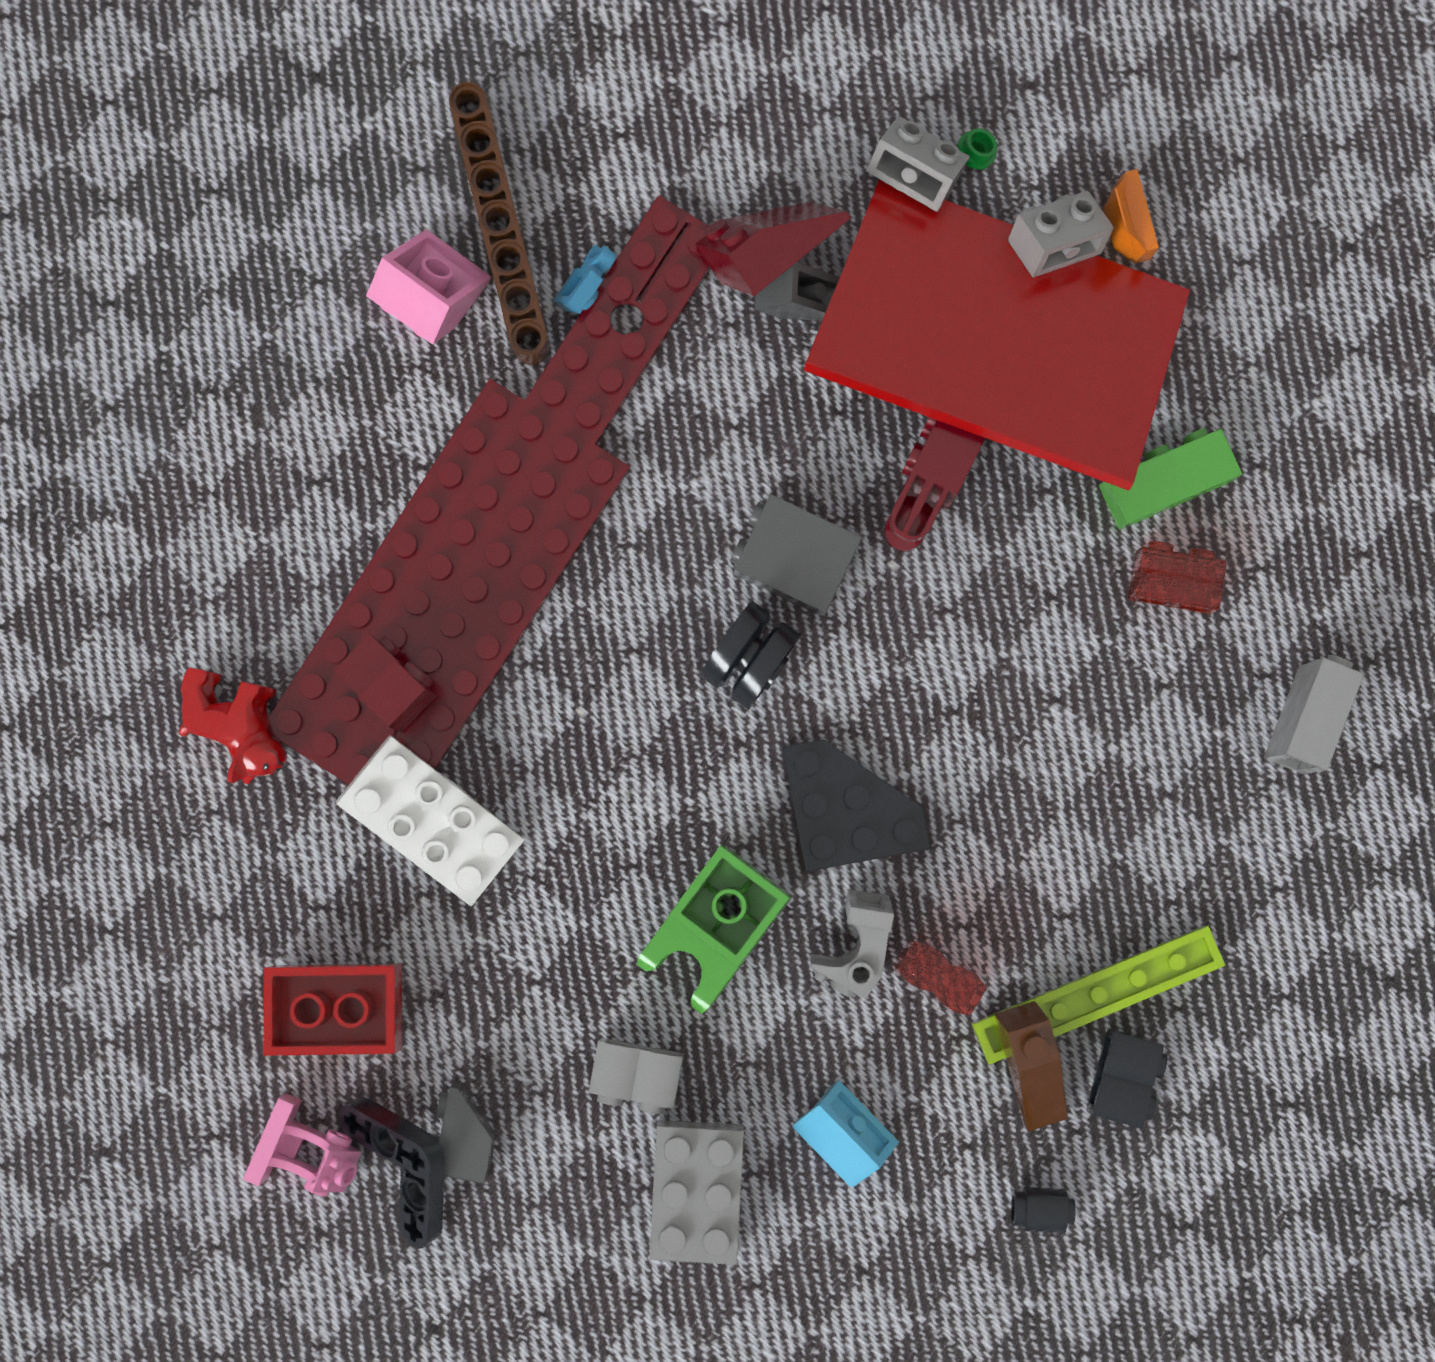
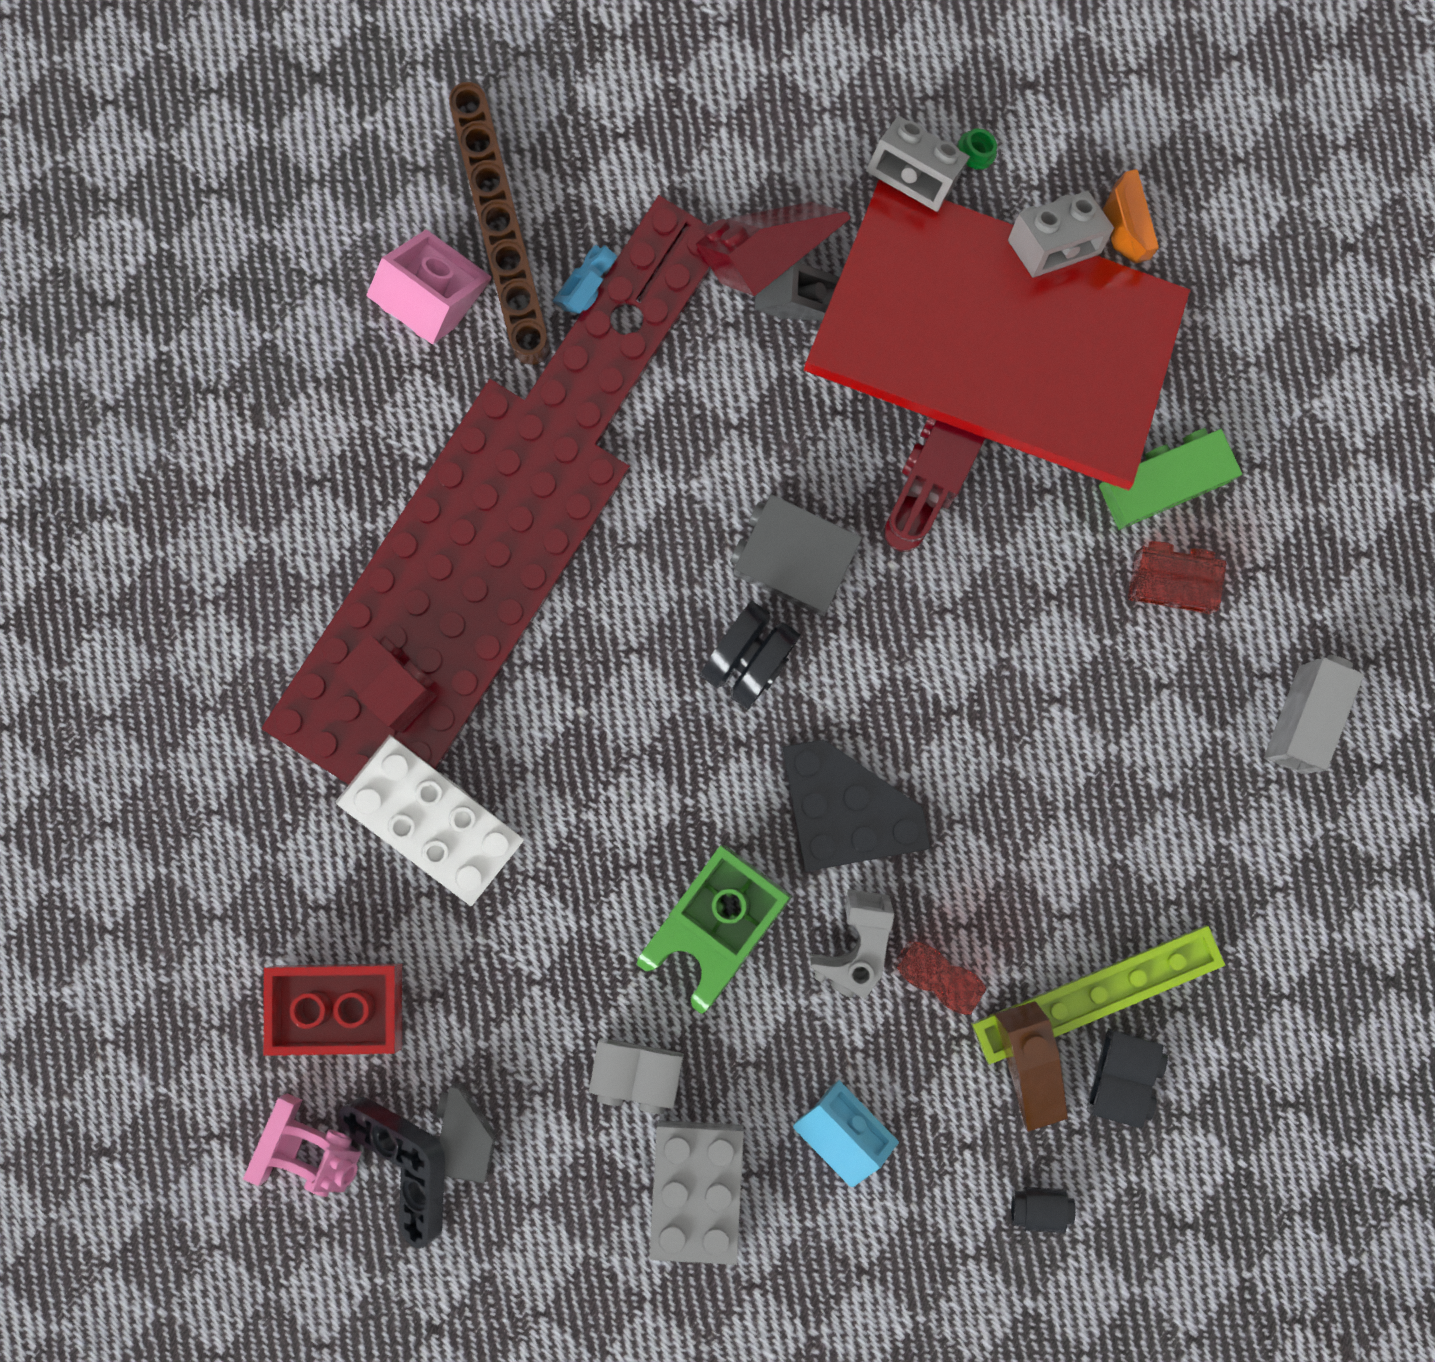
(236, 724): red animal -> none

